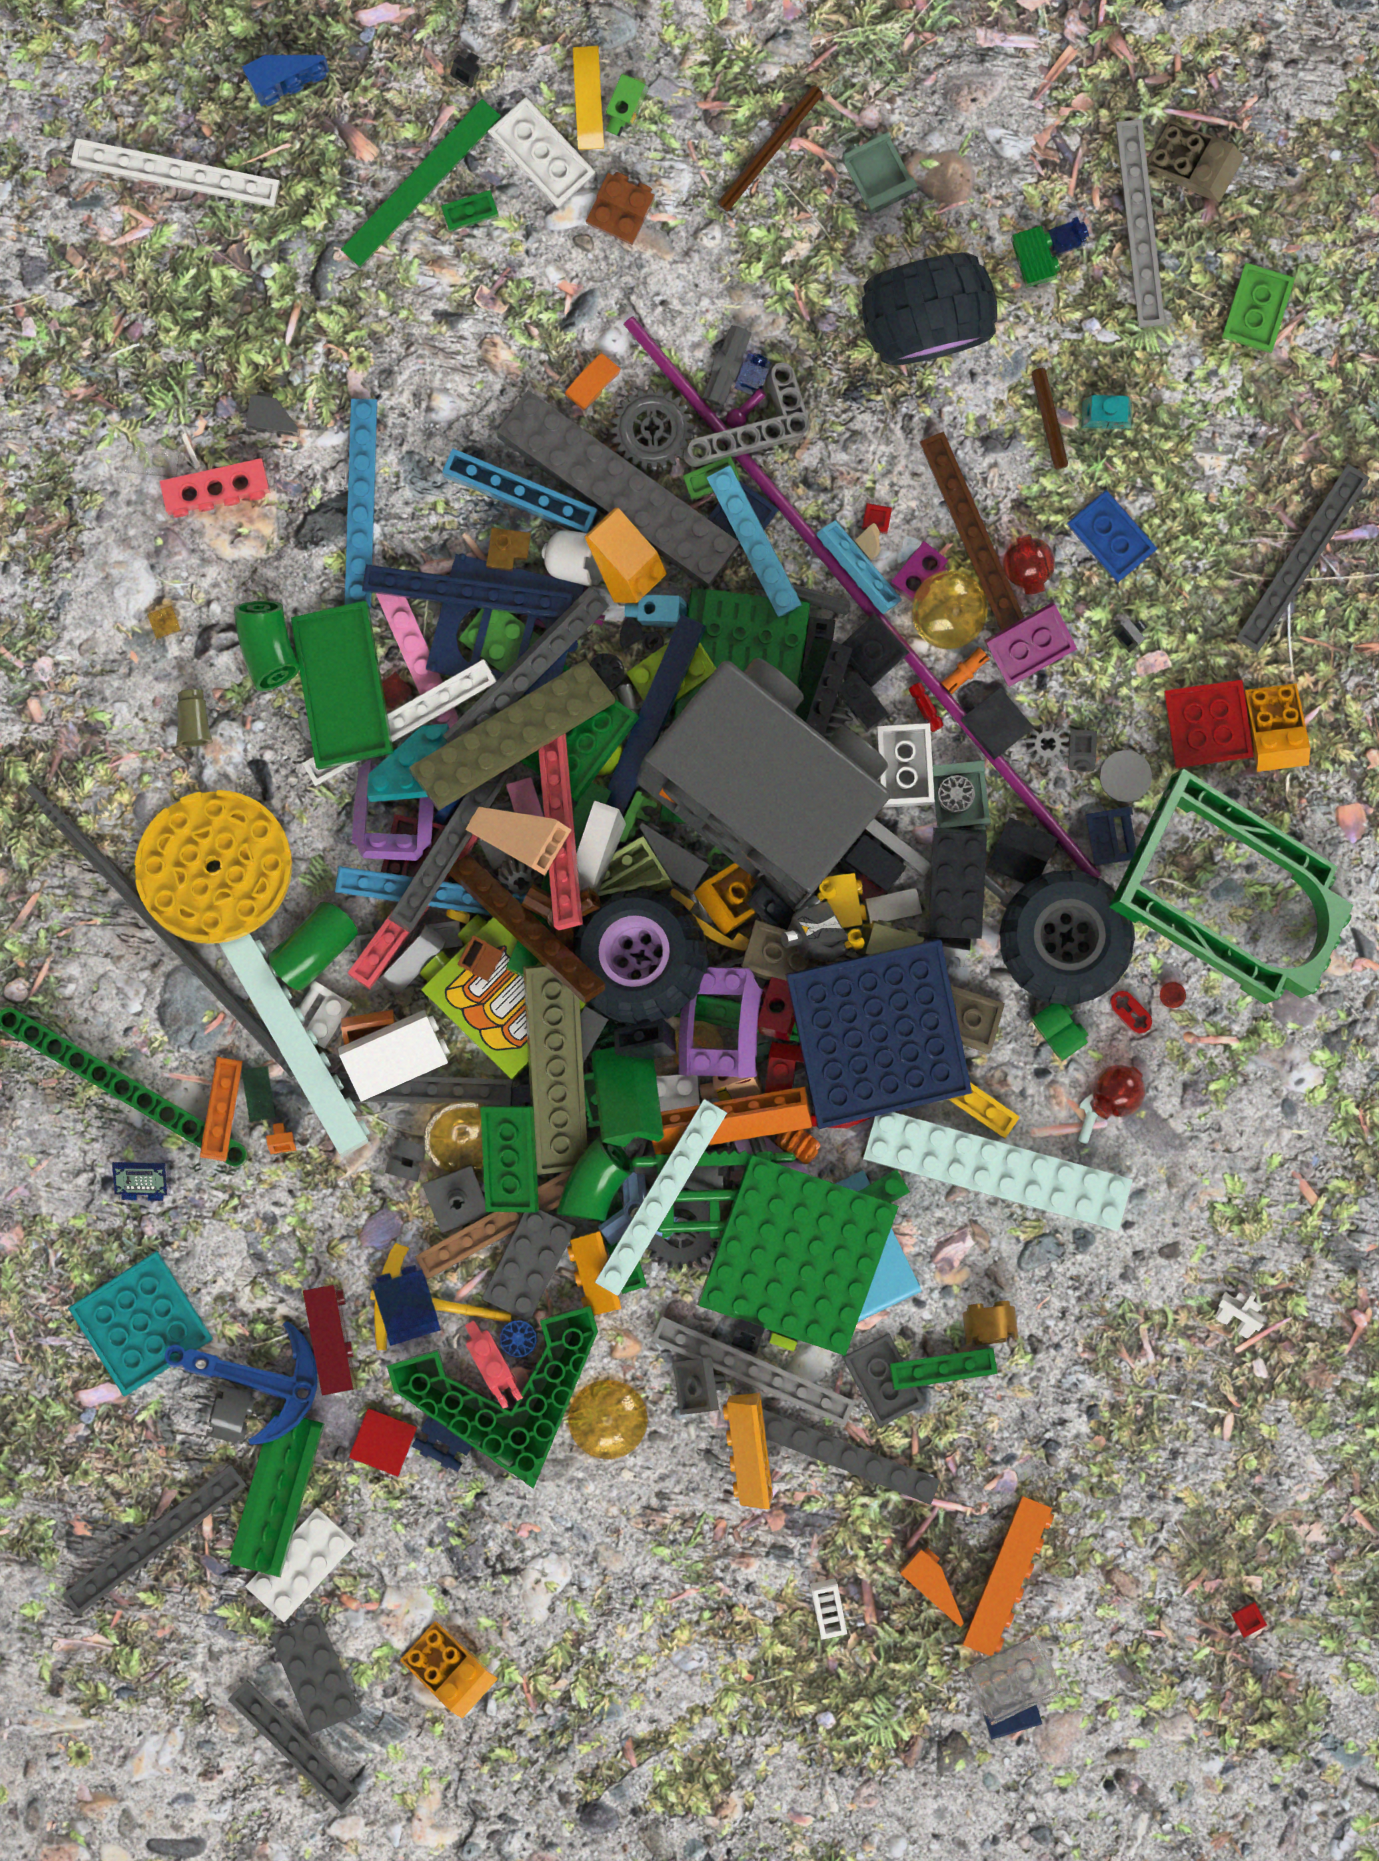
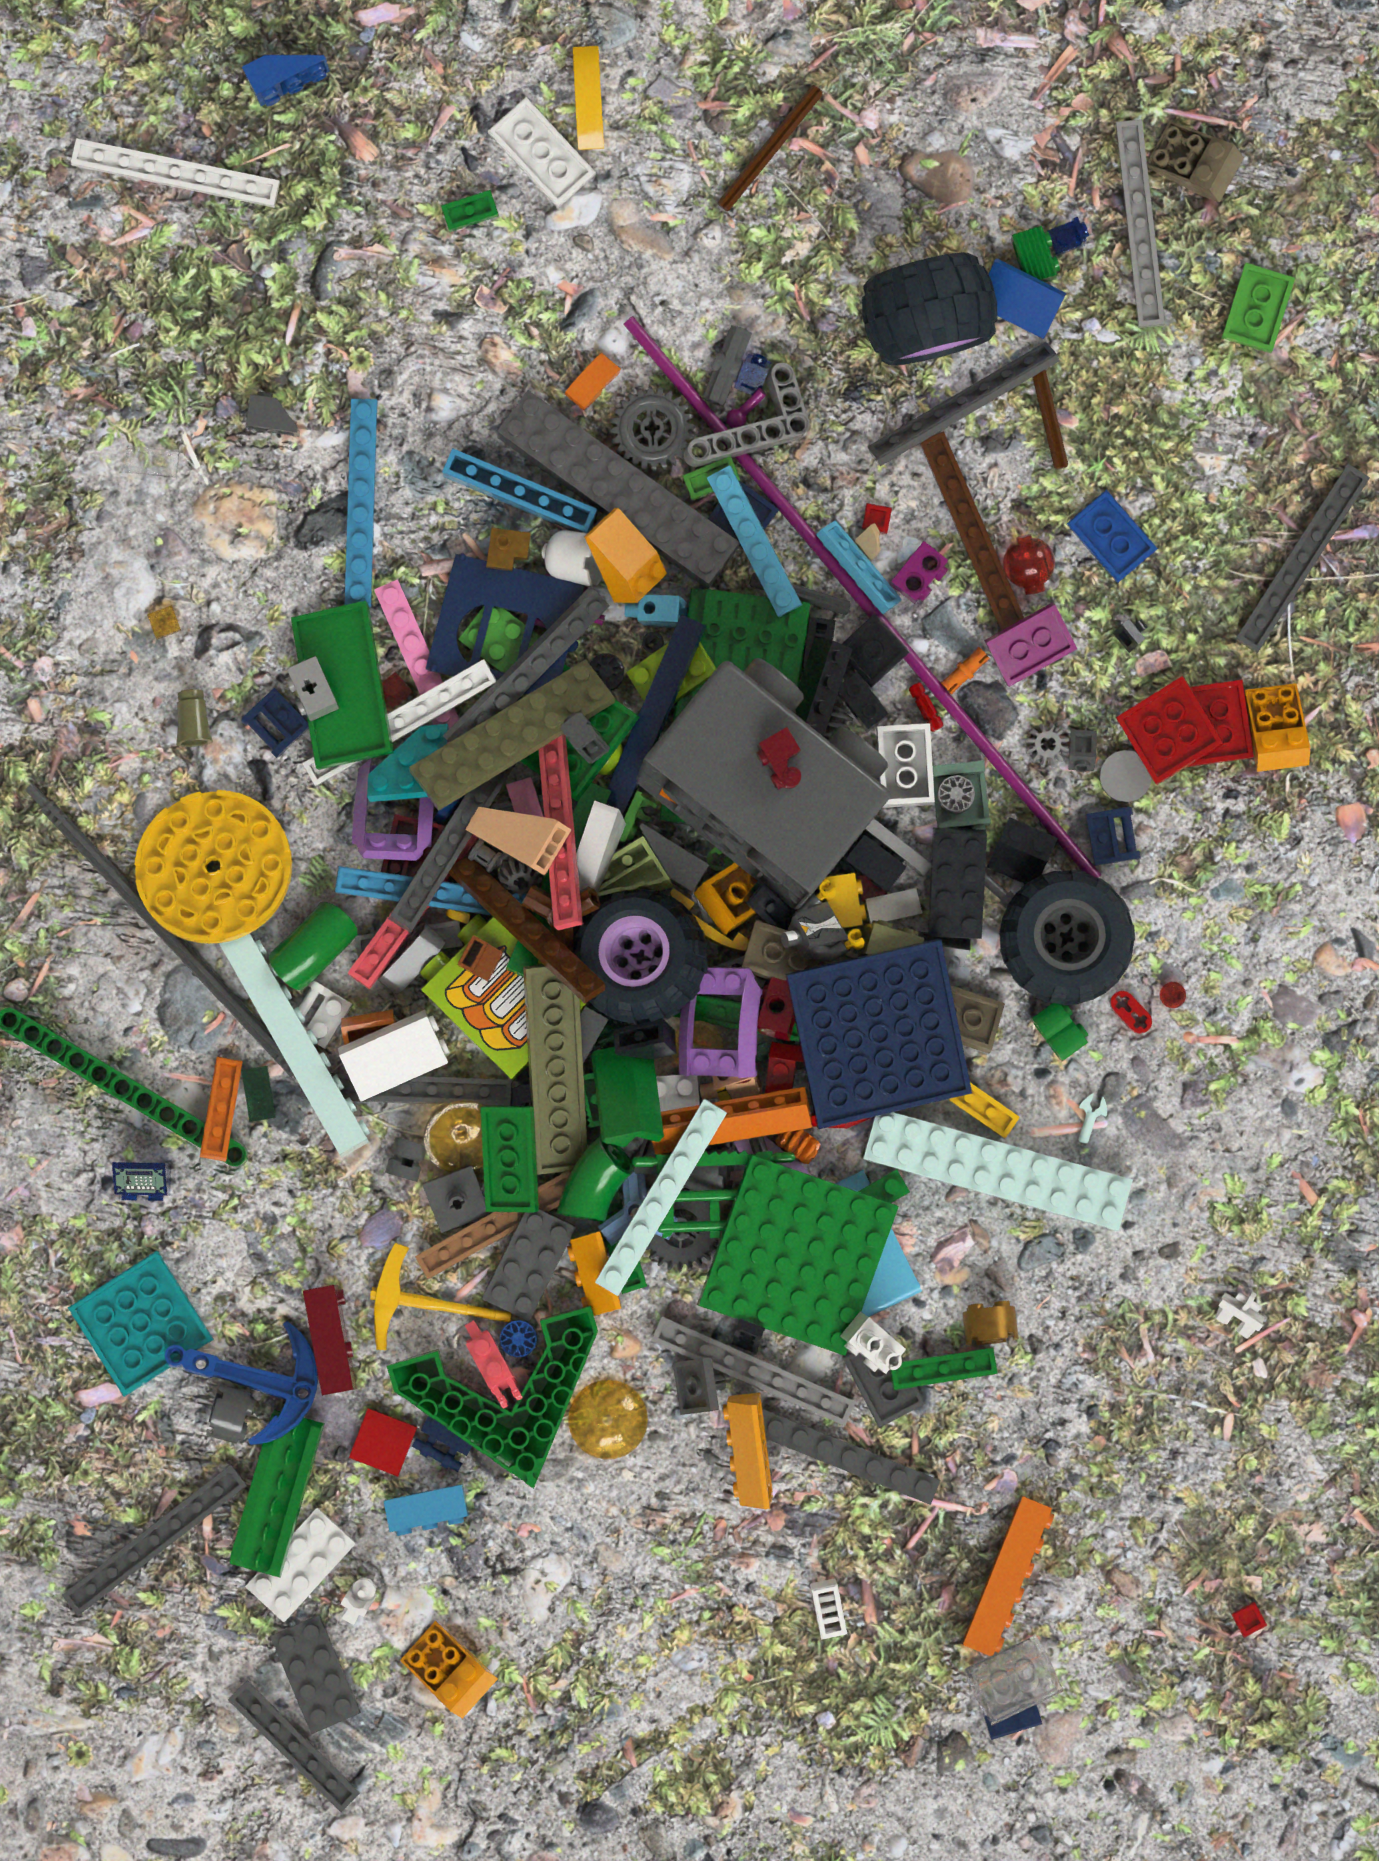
(174, 488): coral brick -> none
(265, 644): green brick -> none
(280, 1141): orange tile -> none
(282, 716): none -> dark blue plate
(308, 674): none -> light grey brick
(358, 1600): none -> white hips
(406, 1305): clear blue panel -> none
(421, 183): green tile -> none
(426, 1509): none -> dark azure brick
(466, 69): black tile -> none
(466, 592): dark blue tile -> none
(485, 856): none -> dark grey bush
(584, 737): none -> dark grey brick
(621, 207): dark orange plate -> none
(627, 698): light grey pin -> none
(628, 92): bright green torso -> none
(630, 633): black tile -> none
(776, 752): none -> dark red brick
(783, 1341): lime tile -> none
(873, 1343): none -> white brick
(878, 172): sand green panel -> none
(930, 1580): orange slope -> none
(935, 604): clear yellow dish -> none
(963, 403): none -> dark grey tile
(997, 723): black tile -> none
(1024, 298): none -> blue tile
(1107, 412): teal torso -> none
(1118, 1091): clear red brick -> none
(1170, 730): none -> red plate
(1307, 870): green door -> none

